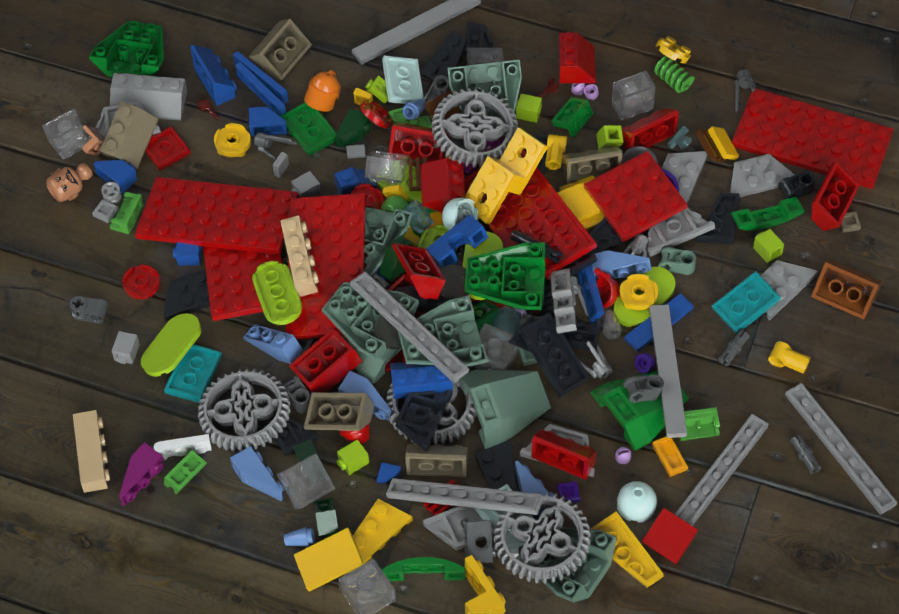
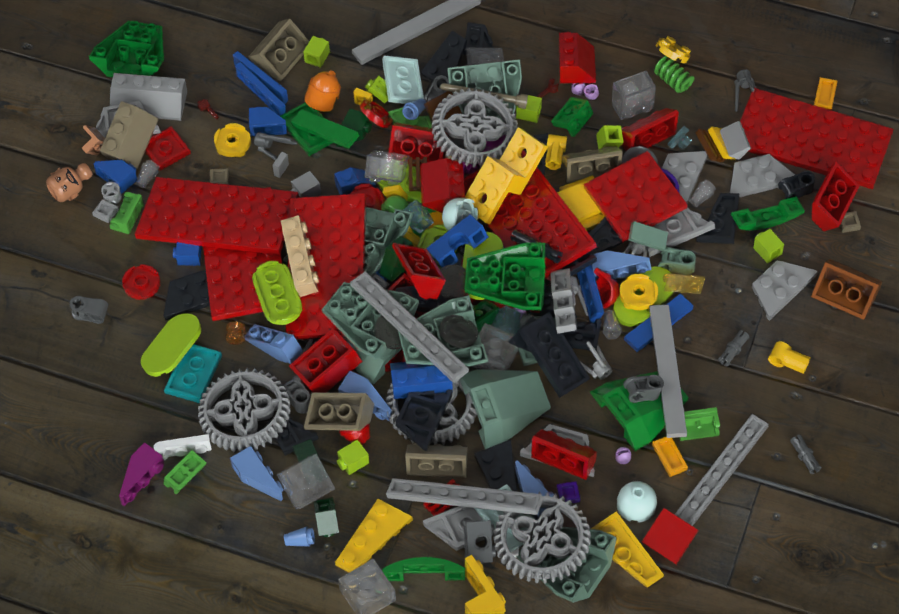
(67, 133): clear brick -> none
(90, 451): tan brick -> none
(125, 347): light grey brick -> none
(147, 173): none -> clear cone
(213, 75): blue slope -> none
(219, 176): none -> dark tan tile
(235, 333): none -> clear orange wheel
(316, 51): none -> lime brick
(325, 128): none -> green tile
(328, 559): yellow tile -> none
(355, 151): light grey piece -> none
(387, 472): blue tile -> none
(458, 331): none -> clear smoke tile
(519, 100): none -> dark tan piece
(644, 363): dark purple tile -> none
(648, 236): none -> sand green tile
(683, 283): none -> clear yellow hinge
(702, 193): none -> clear cone
(735, 140): none -> light grey slope
(746, 302): teal tile -> none
(825, 93): none -> light orange tile
(841, 449): light grey tile -> none

